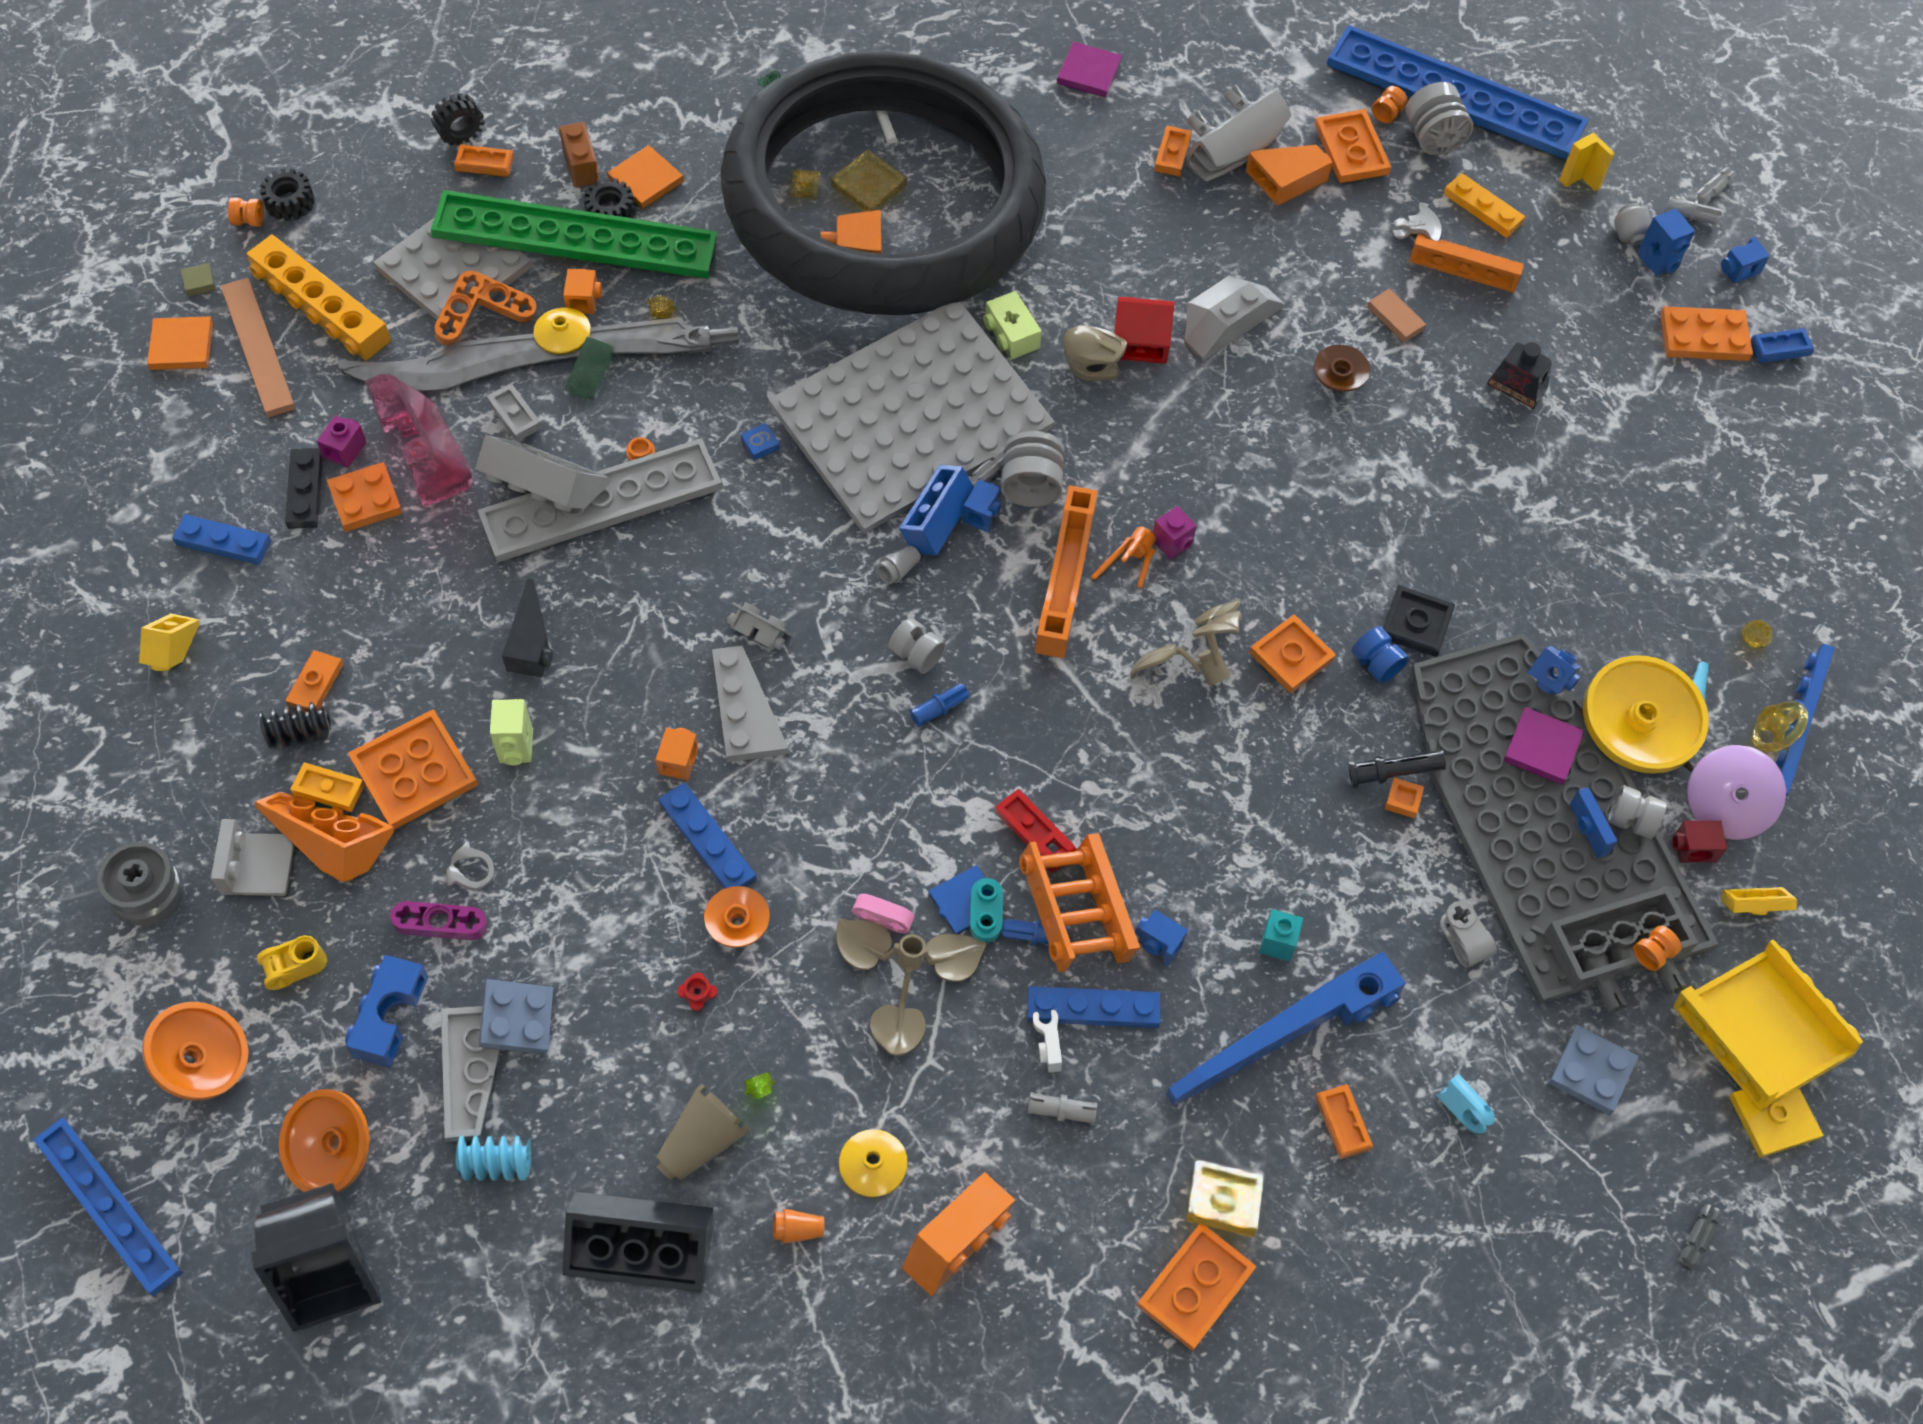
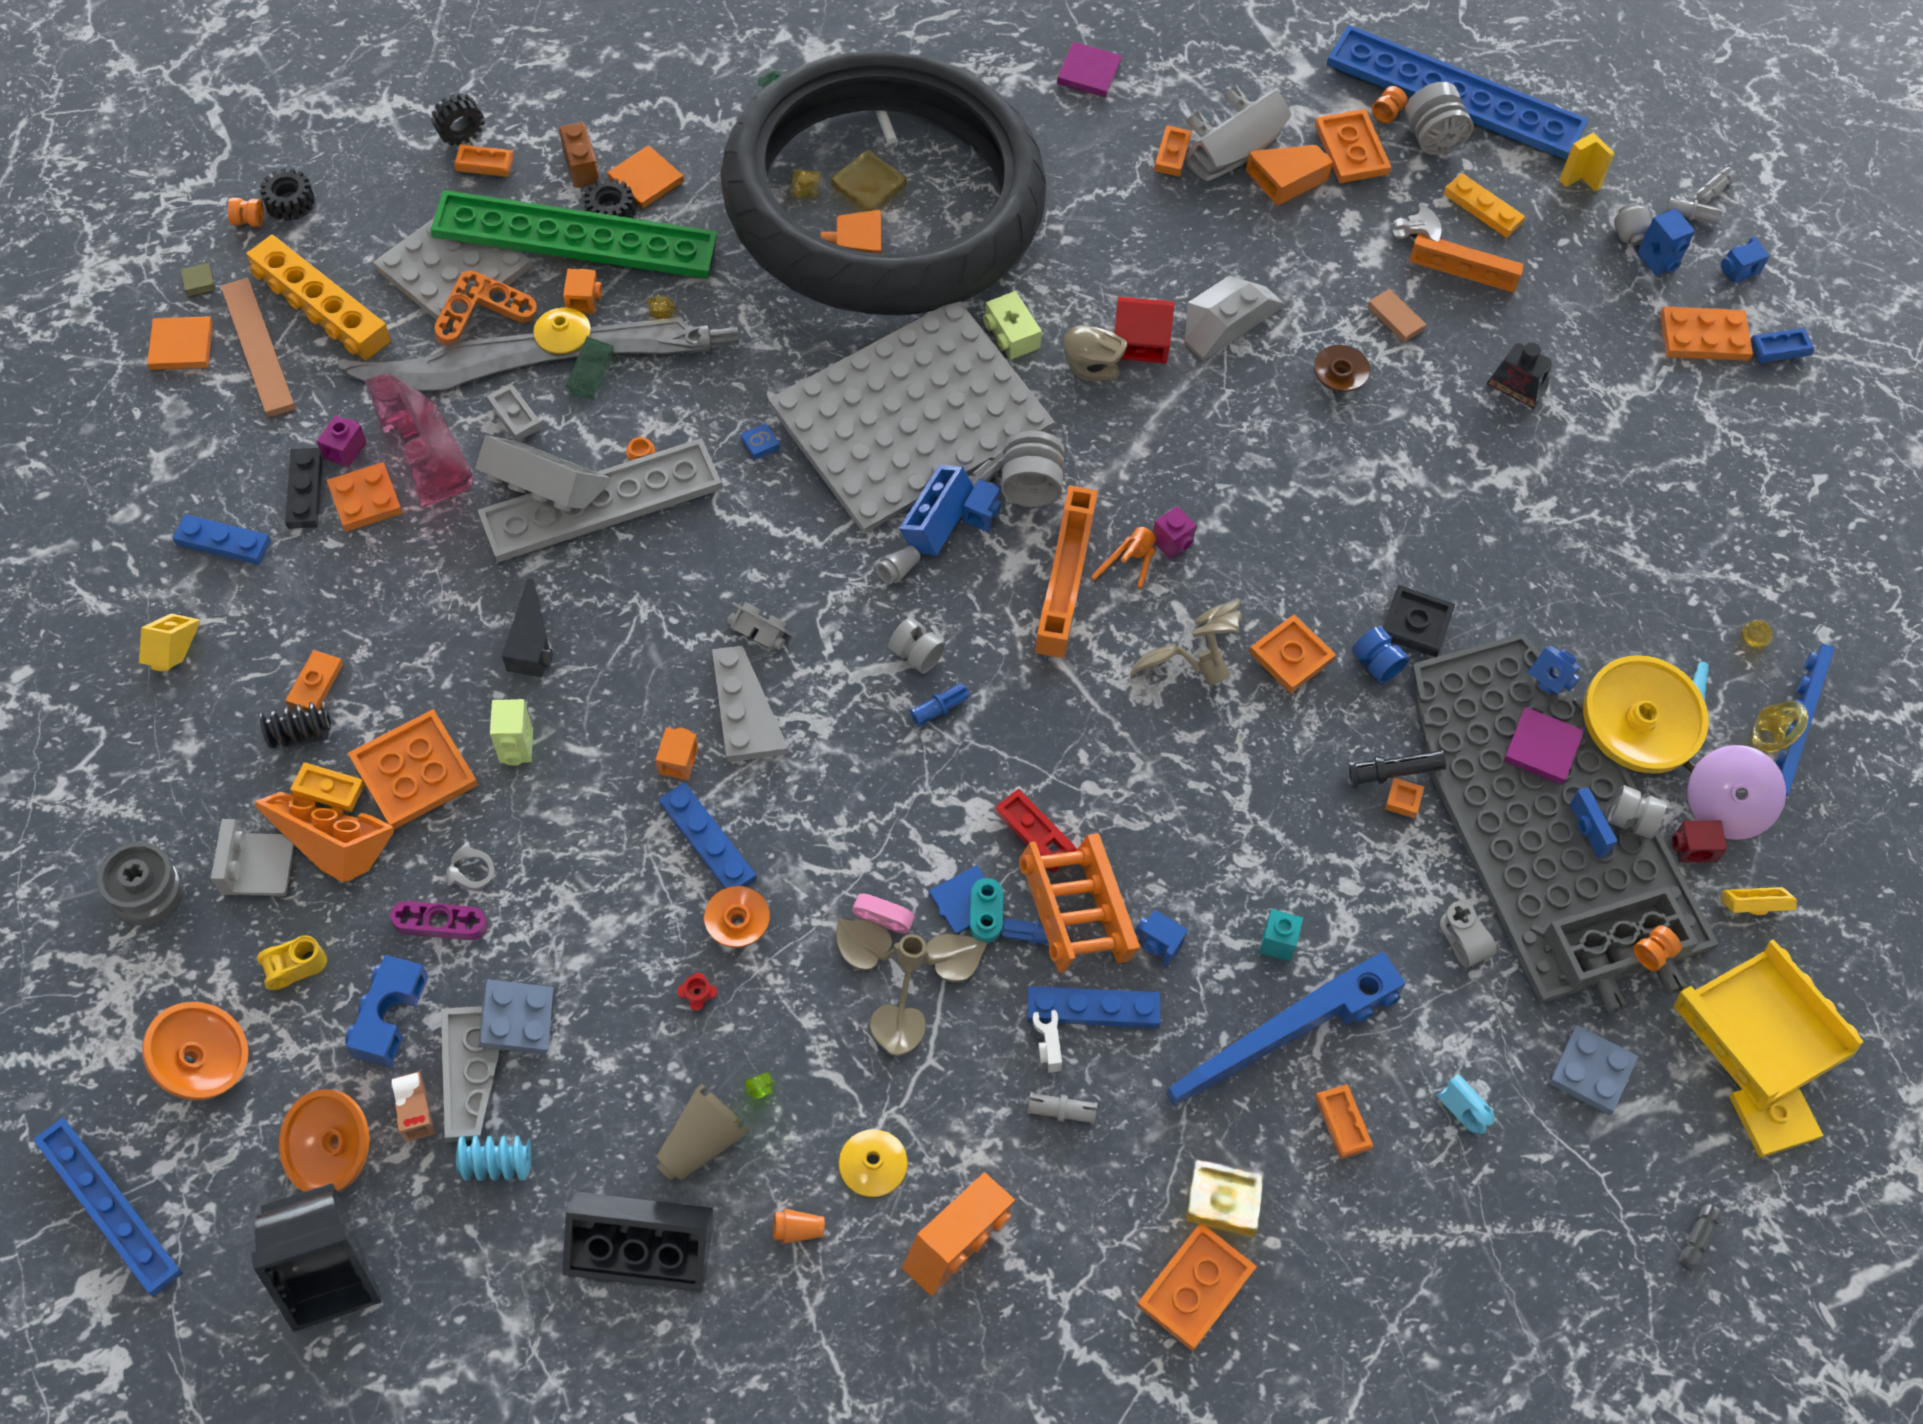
(412, 1107): none -> nougat leg

